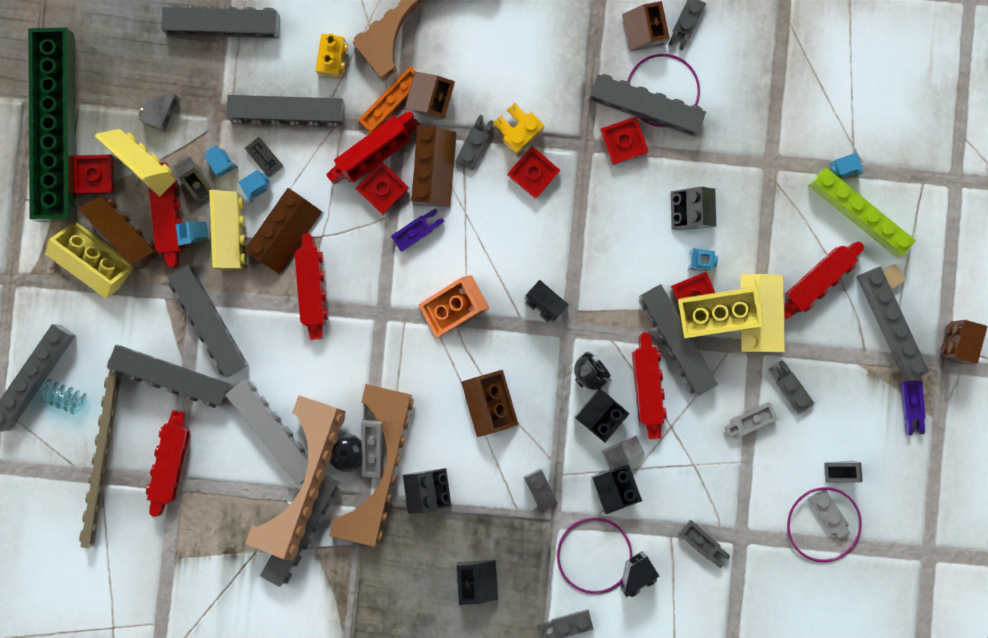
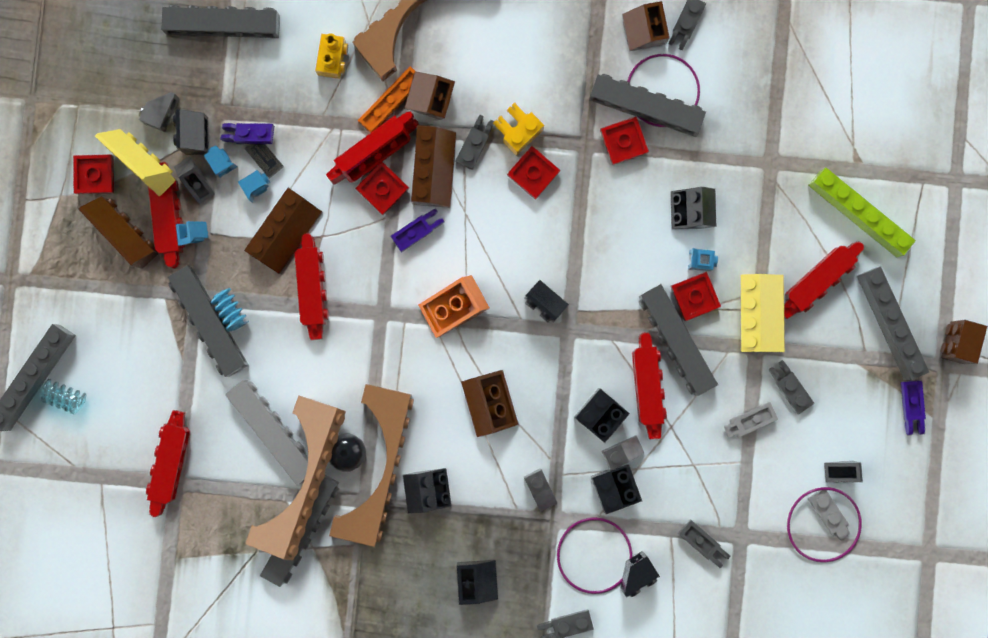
(51, 124): dark green brick -> none
(89, 259): light yellow slope -> none
(100, 460): dark tan plate -> none
(168, 375): dark grey brick -> none
(191, 132): none -> black slope
(227, 230): light yellow slope -> none
(228, 310): none -> medium azure piece
(248, 133): none -> dark purple hinge
(285, 110): dark grey brick -> none
(372, 449): light grey plate -> none
(591, 373): black cylinder -> none
(721, 312): light yellow slope -> none
(846, 166): dark azure window -> none
(894, 276): tan tile -> none

